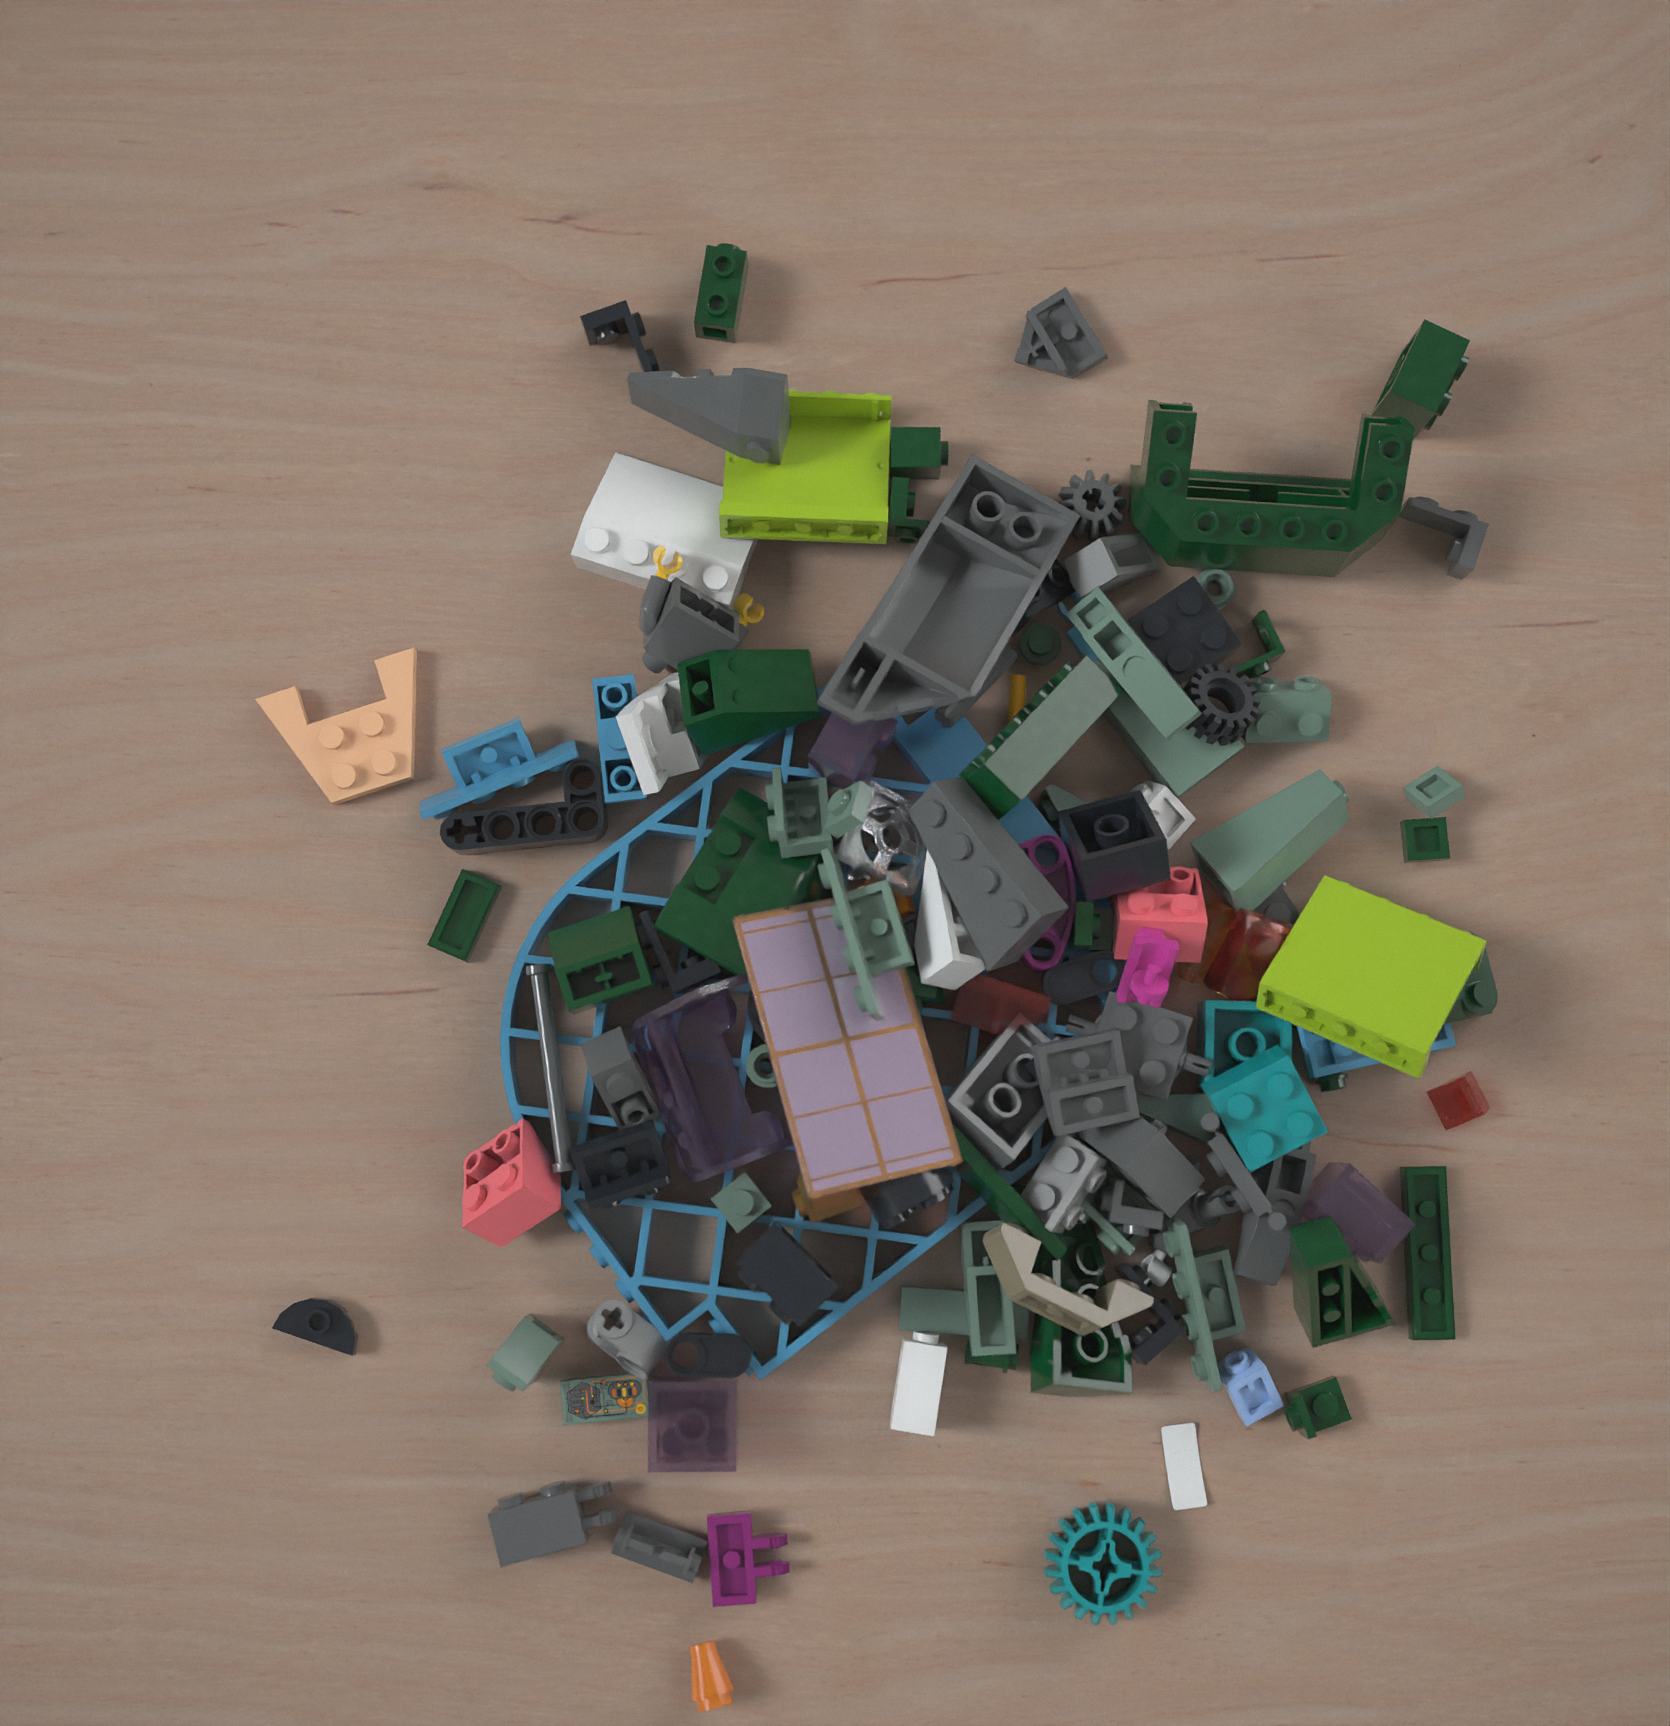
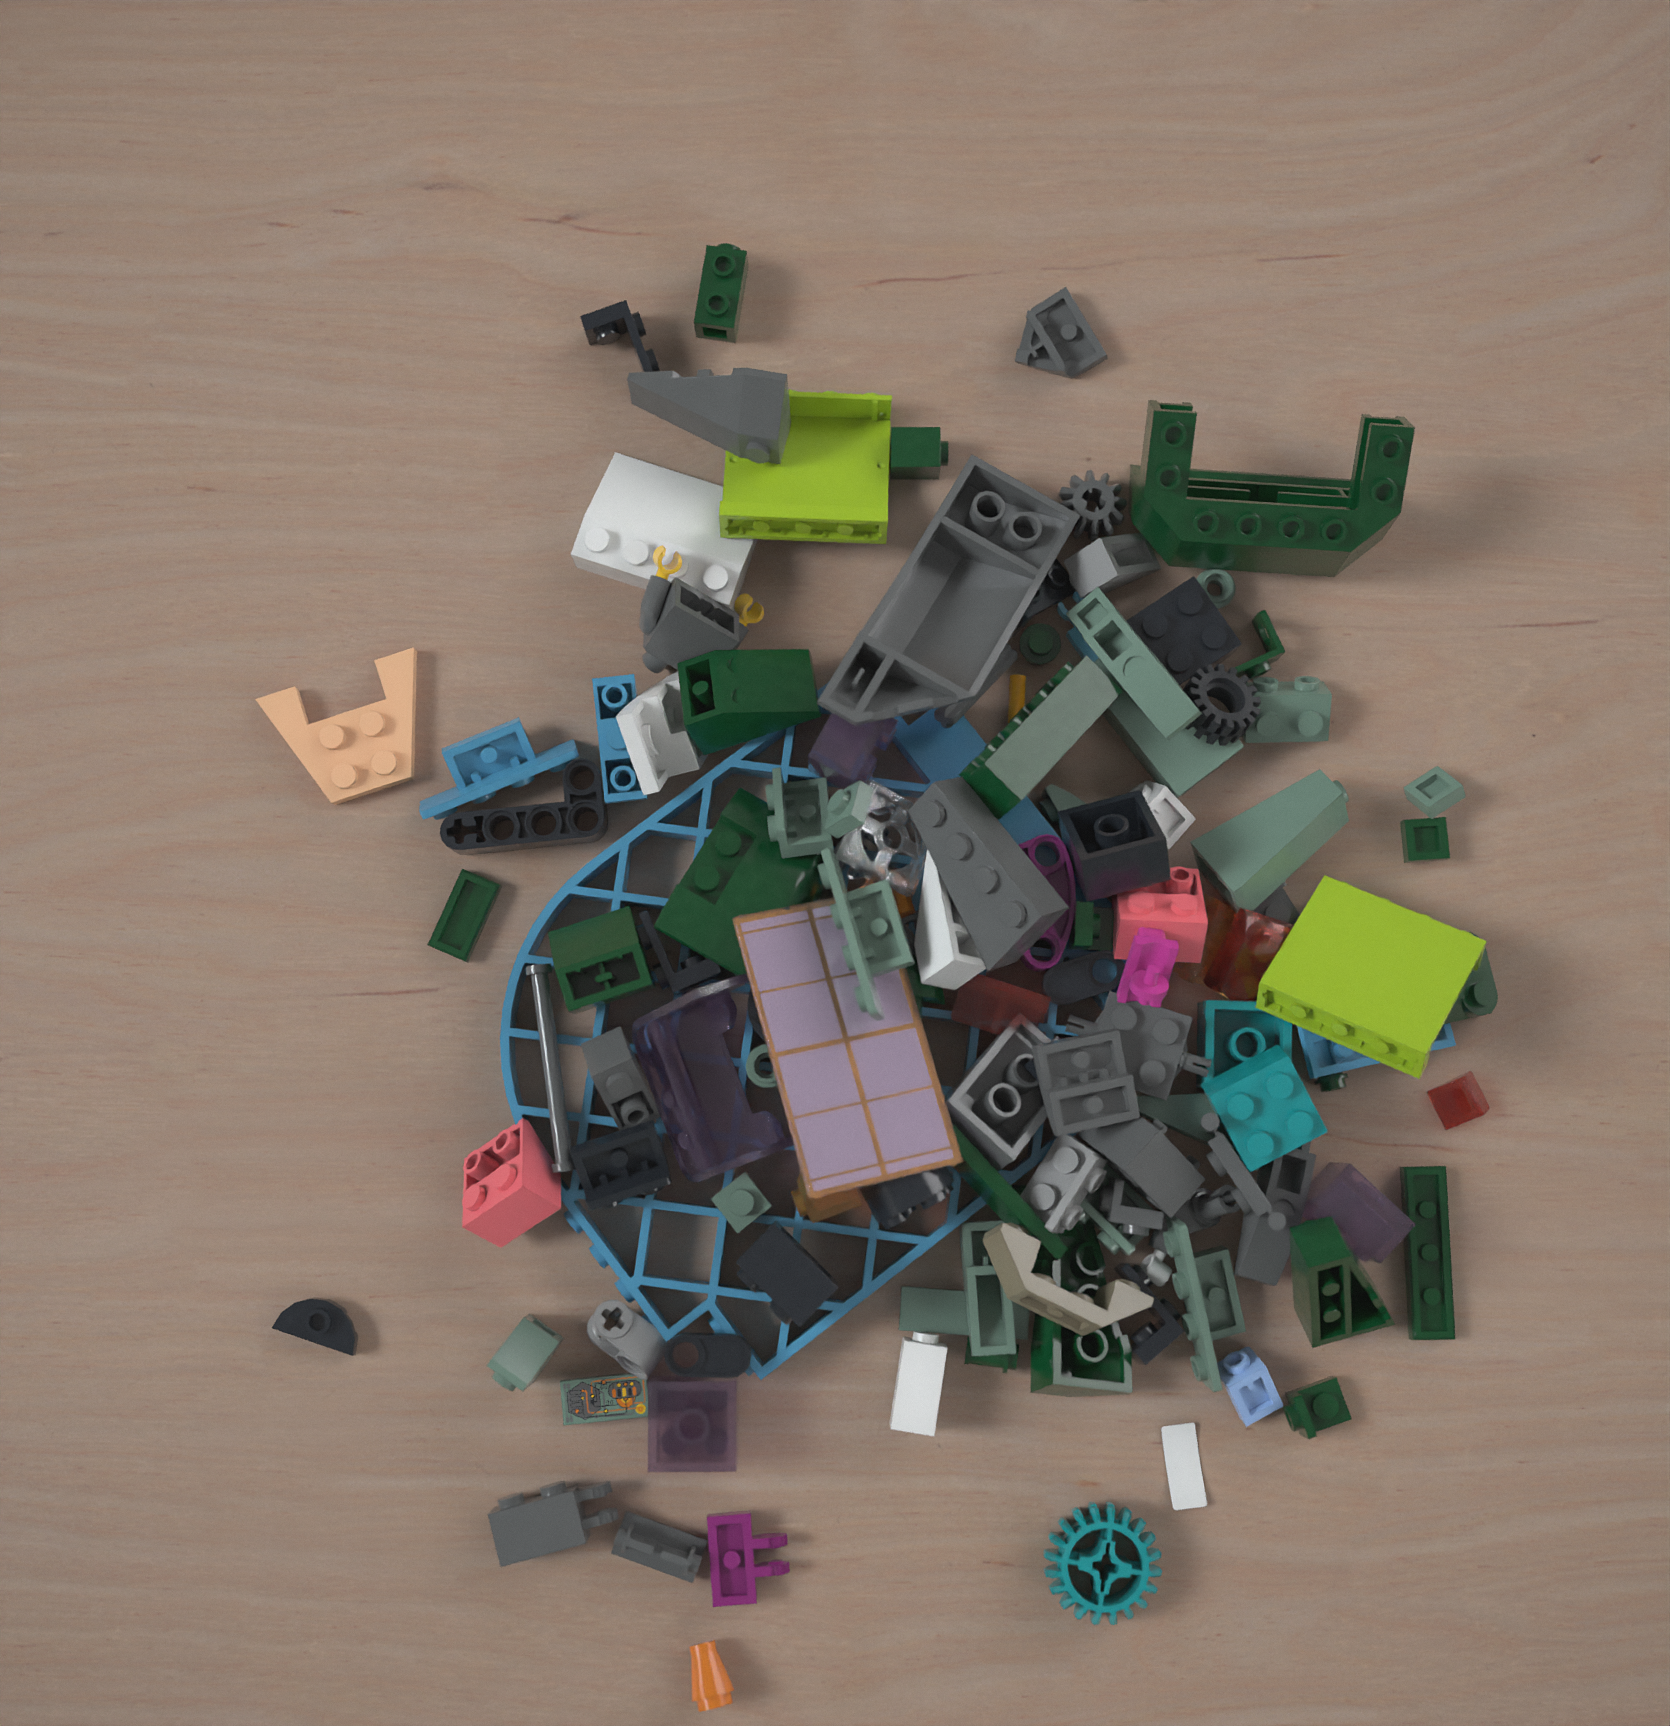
(902, 506): dark green bracket -> none
(1423, 376): dark green brick -> none
(1463, 525): dark grey bracket -> none

